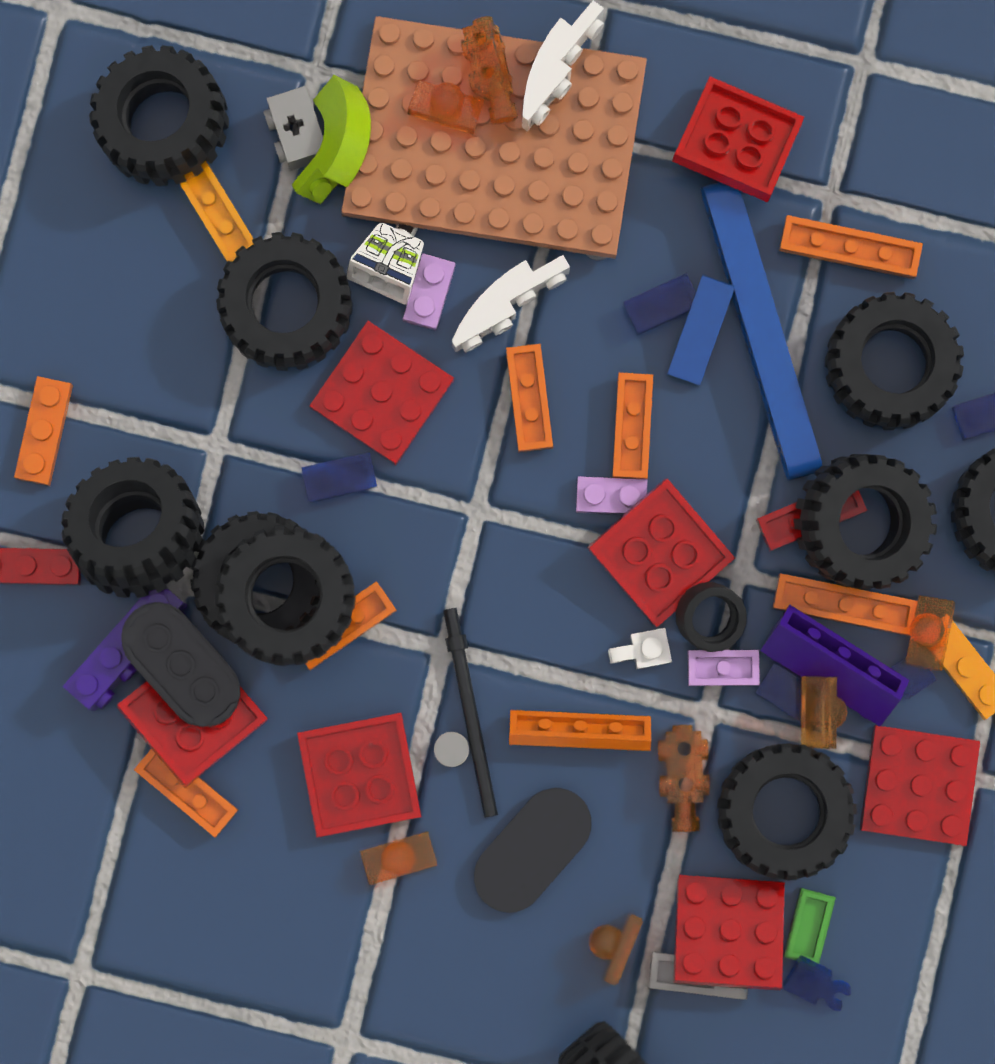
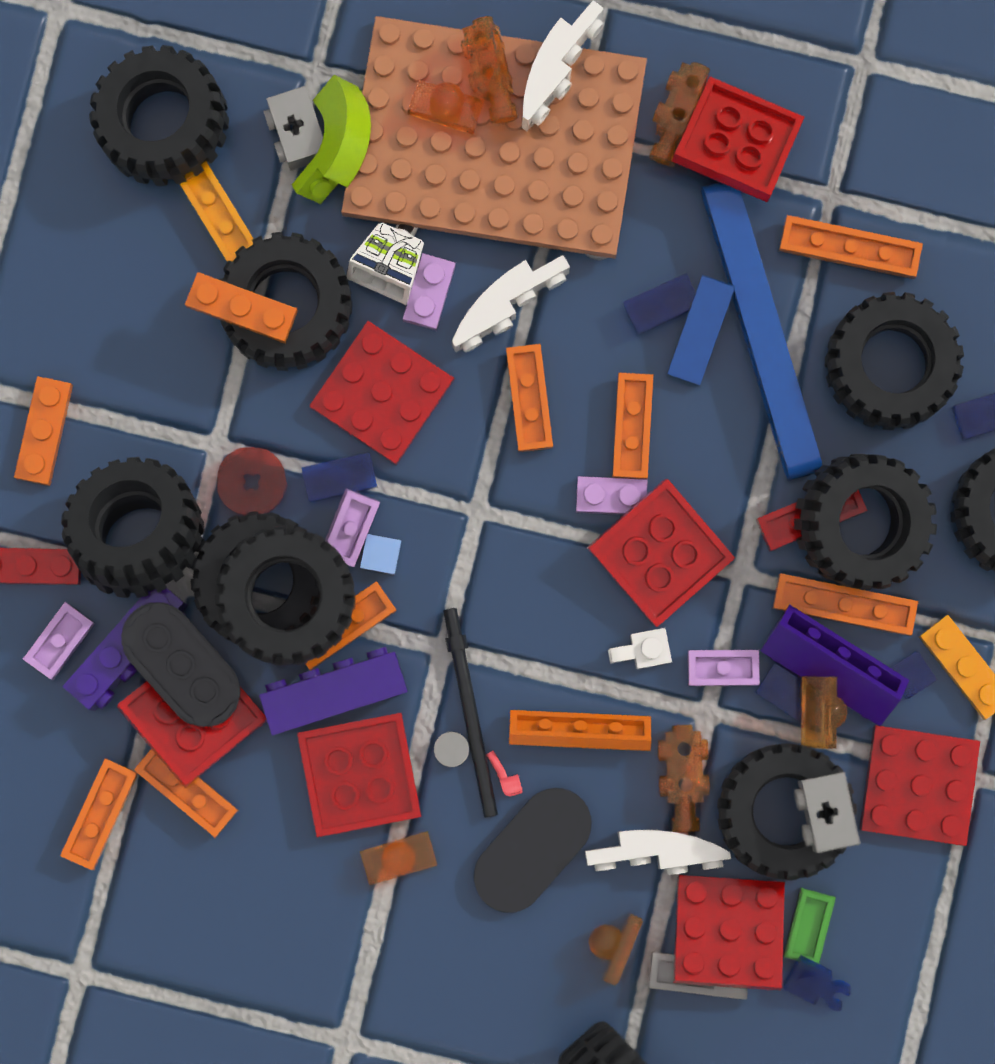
(58, 641): none -> lavender plate
(99, 814): none -> orange plate
(241, 307): none -> orange plate
(251, 461): none -> clear red plate
(333, 692): none -> dark purple brick
(352, 524): none -> lavender plate
(380, 554): none -> light blue tile
(510, 785): none -> coral hand
(672, 850): none -> white slope
(684, 95): none -> clear orange brick
(734, 627): black tyre -> none
(834, 792): none -> light grey brick
(930, 633): clear orange tile -> none

